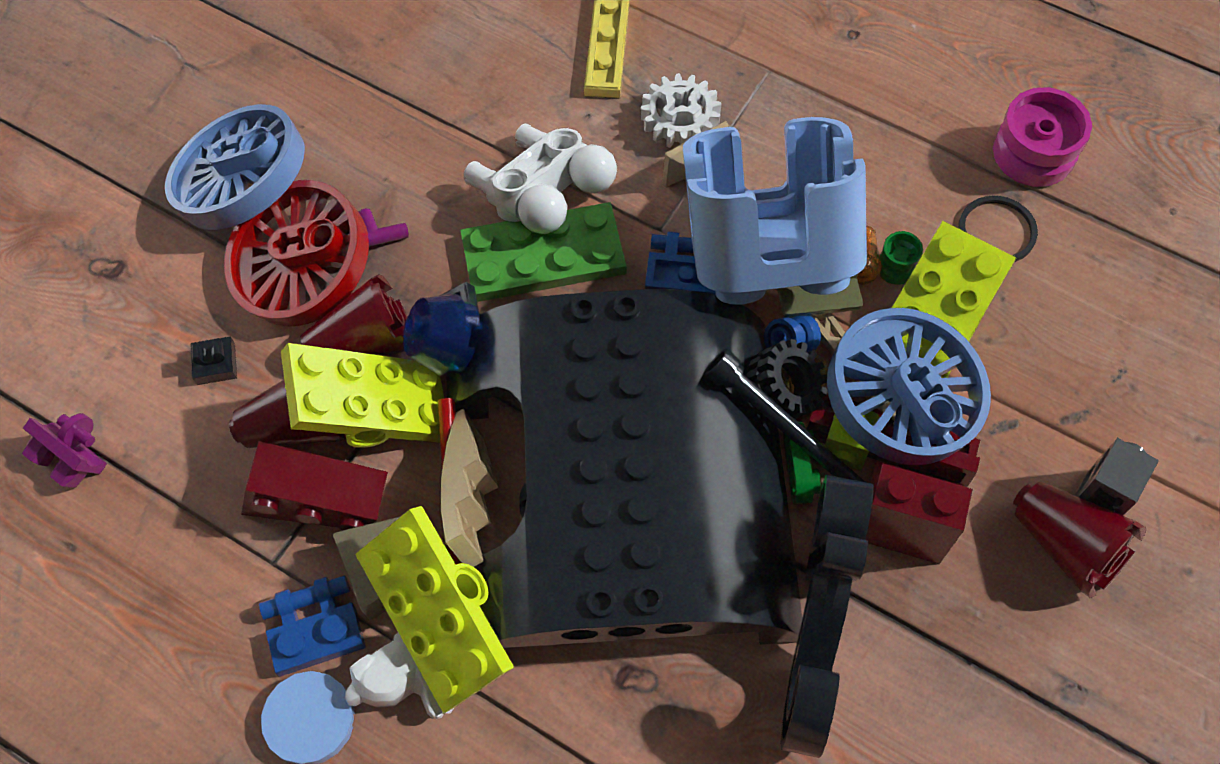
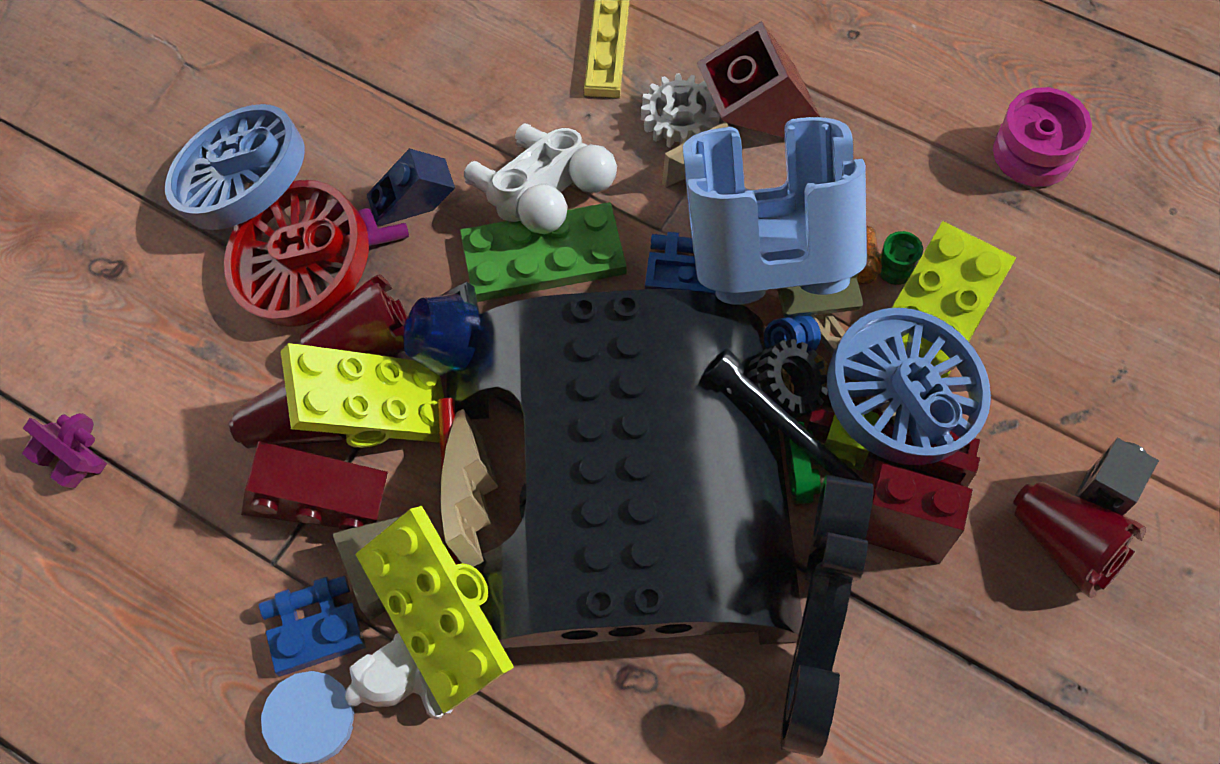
(213, 360): black tile -> none
(410, 187): none -> dark blue slope
(756, 83): none -> dark red slope
(1013, 204): black piece -> none

